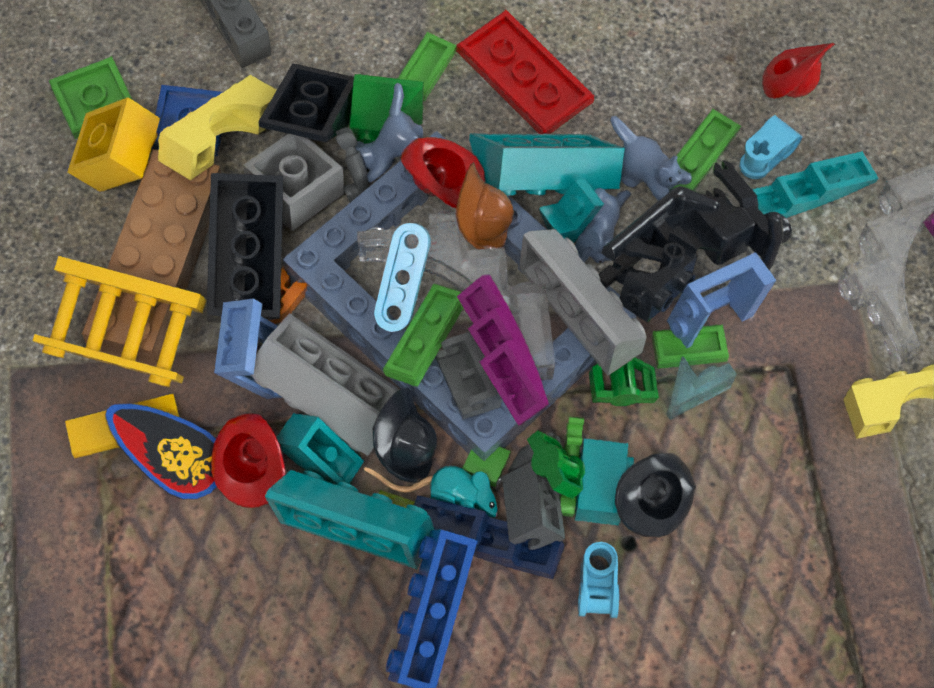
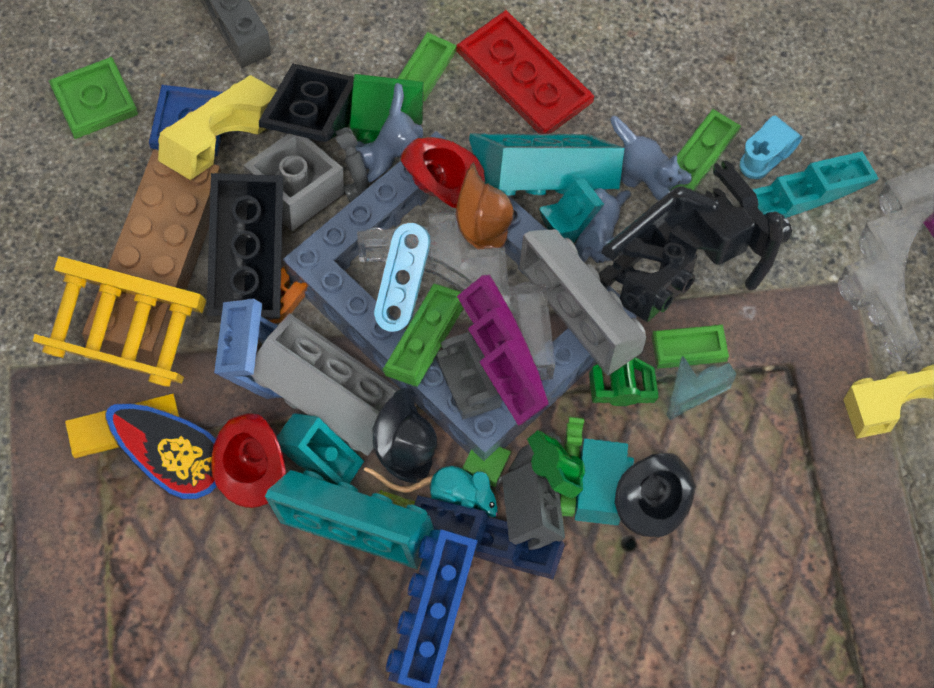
(114, 145): yellow brick -> none
(599, 588): medium azure piece -> none
(744, 293): medium blue panel -> none
(794, 71): red hat -> none

